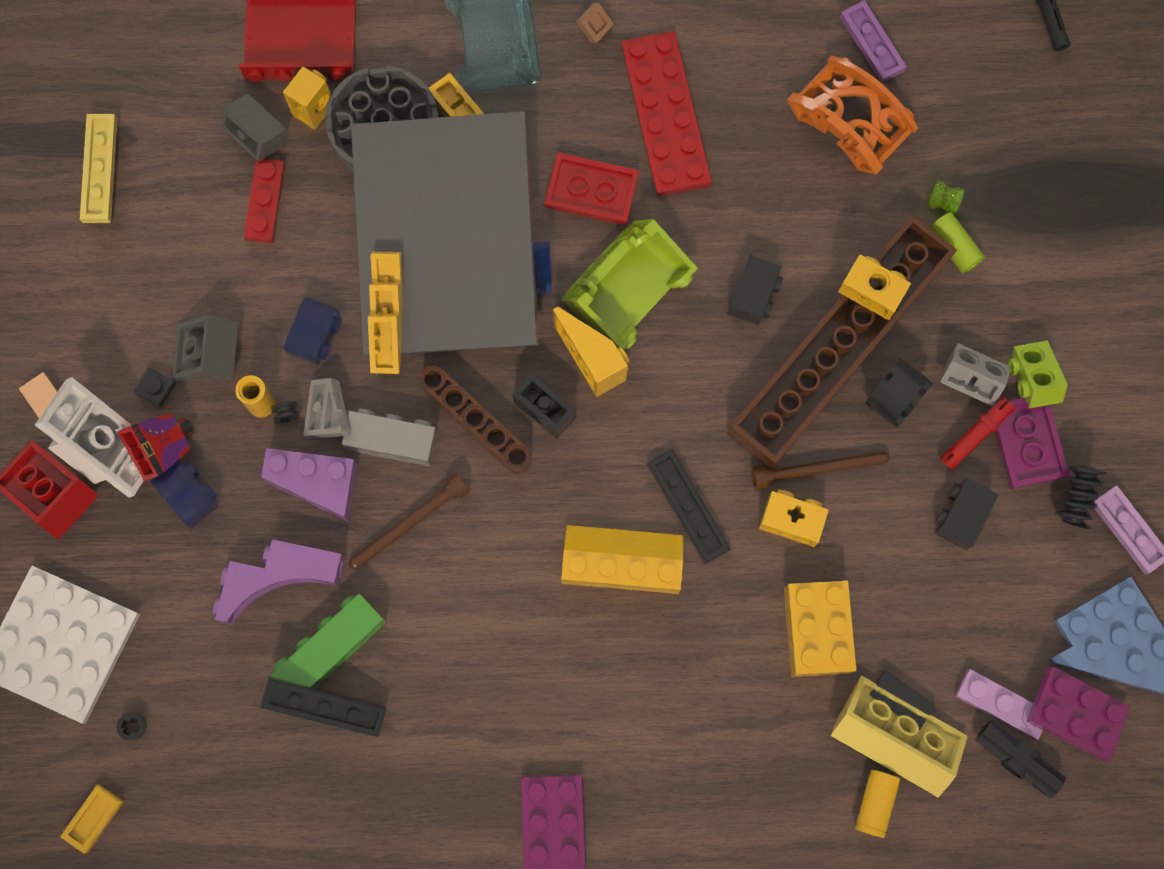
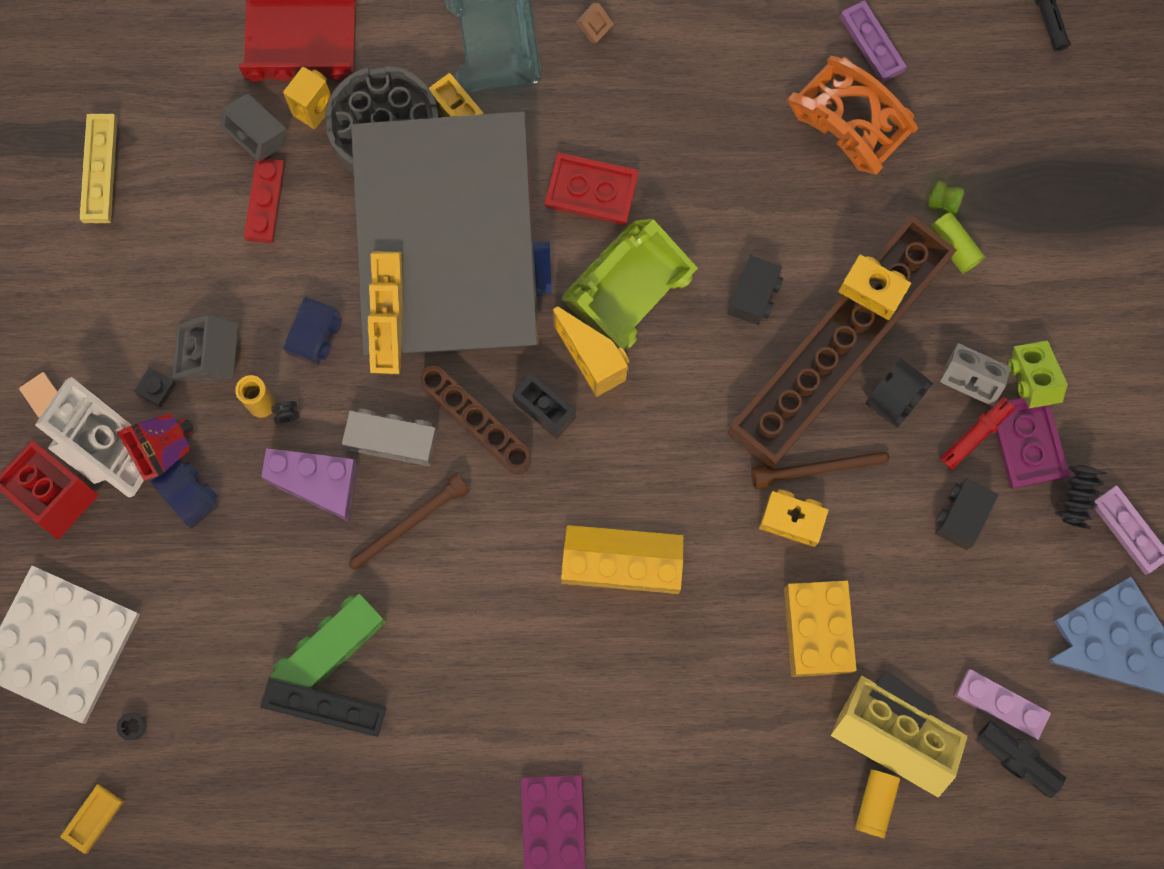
(284, 565): medium lavender arch -> none
(325, 410): light grey wing -> none
(666, 113): red plate -> none
(688, 507): black tile -> none
(1078, 714): magenta plate -> none

